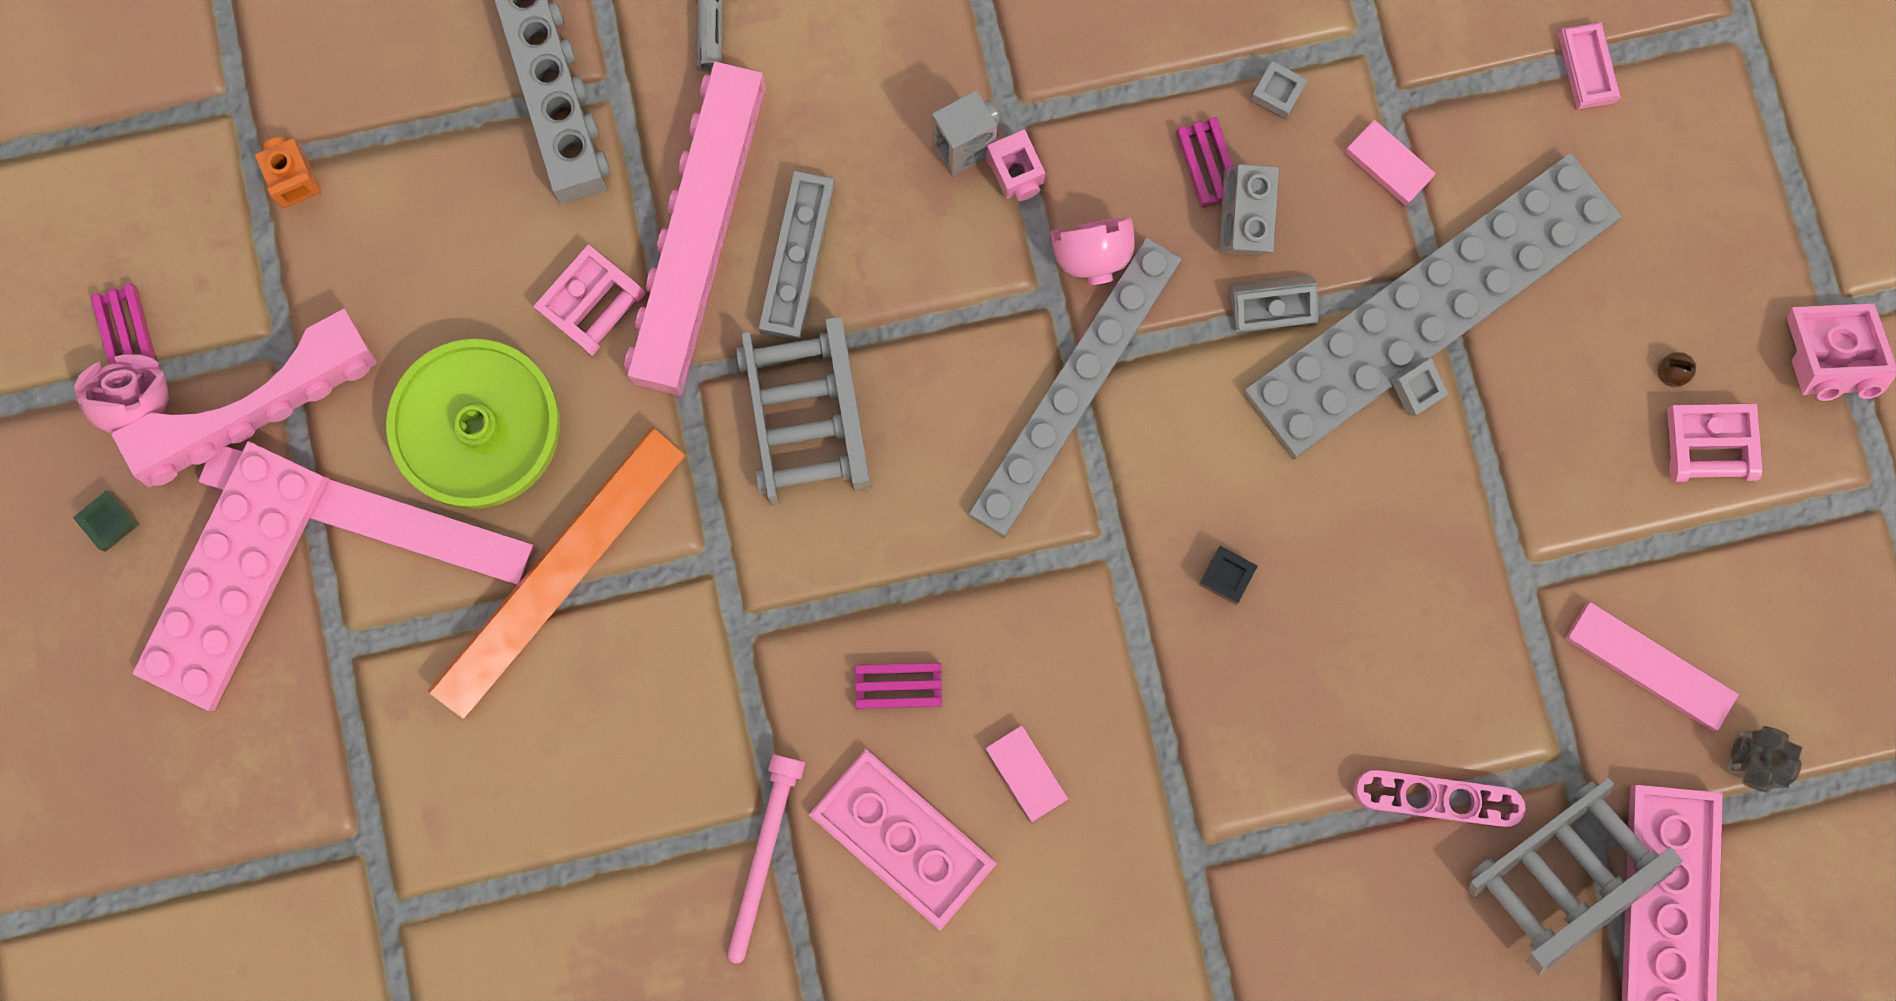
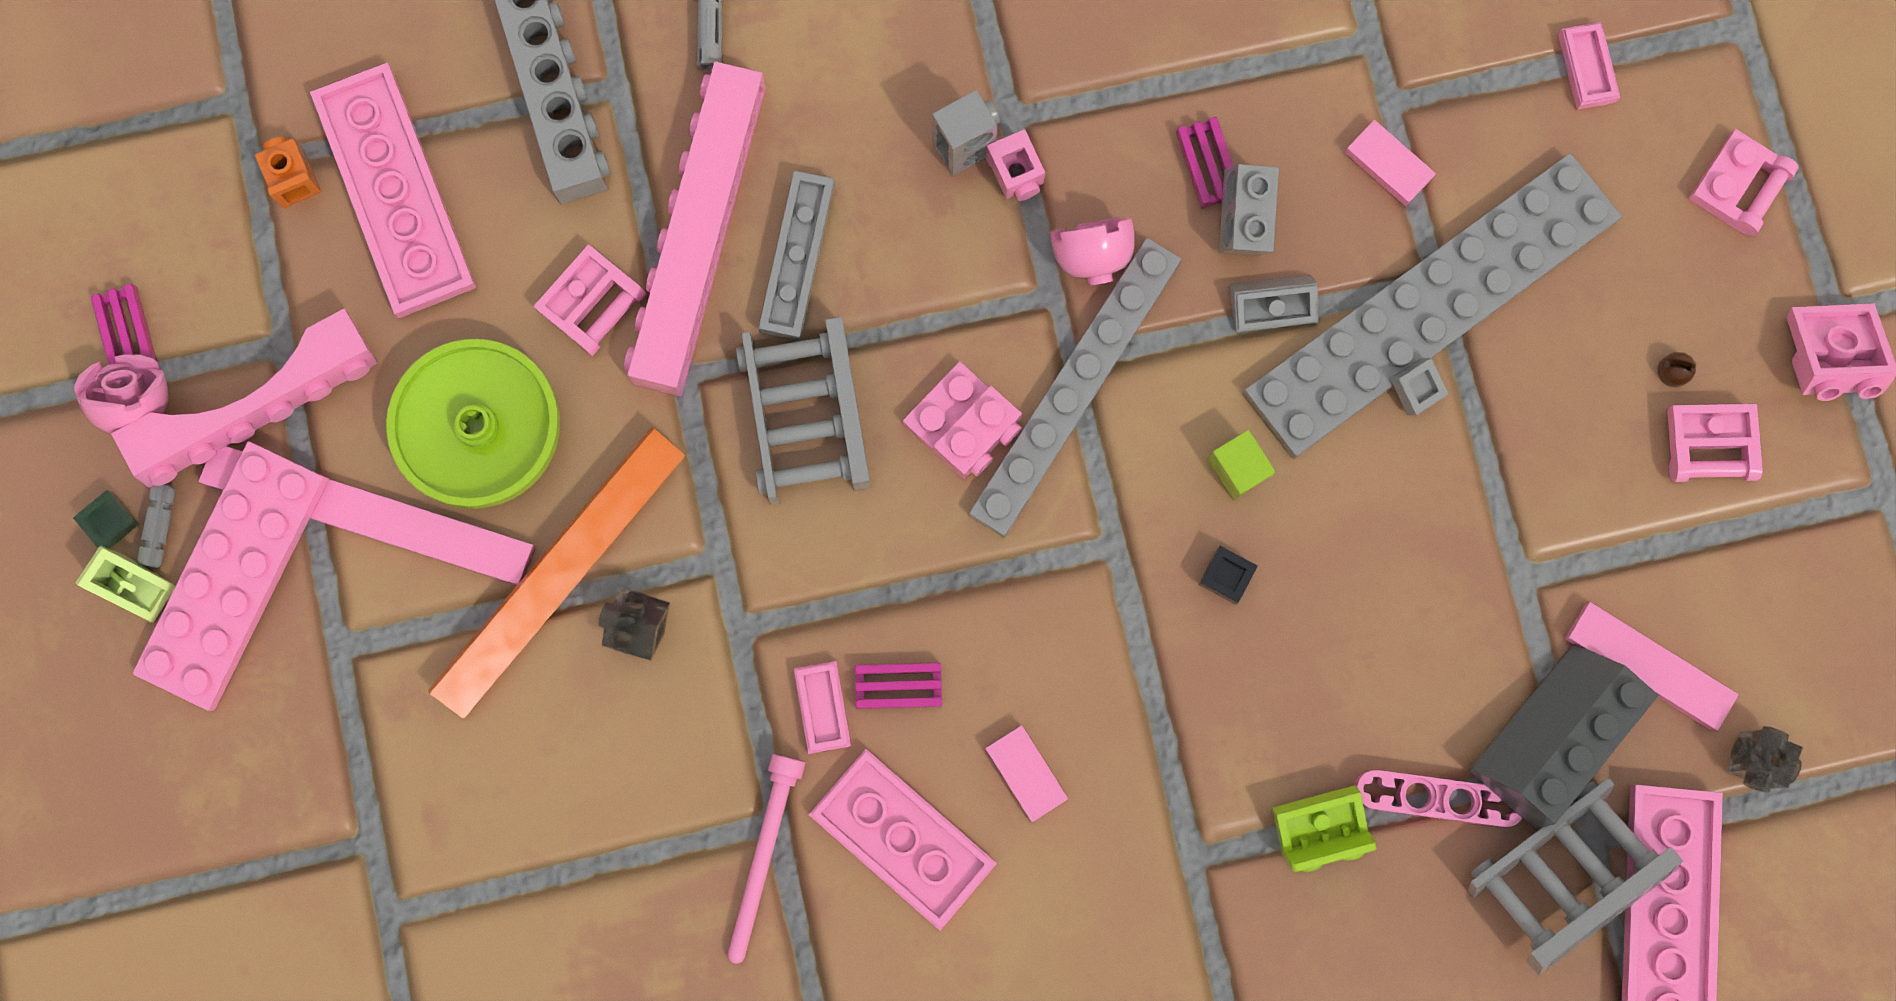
(126, 583): none -> yellowish green slope
(156, 526): none -> light grey axle
(393, 190): none -> bright pink plate
(634, 623): none -> clear smoke brick
(822, 707): none -> bright pink tile
(964, 421): none -> bright pink plate
(1240, 464): none -> lime panel
(1278, 89): light grey plate -> none
(1323, 829): none -> lime bracket
(1563, 735): none -> dark grey slope
(1732, 174): none -> bright pink plate

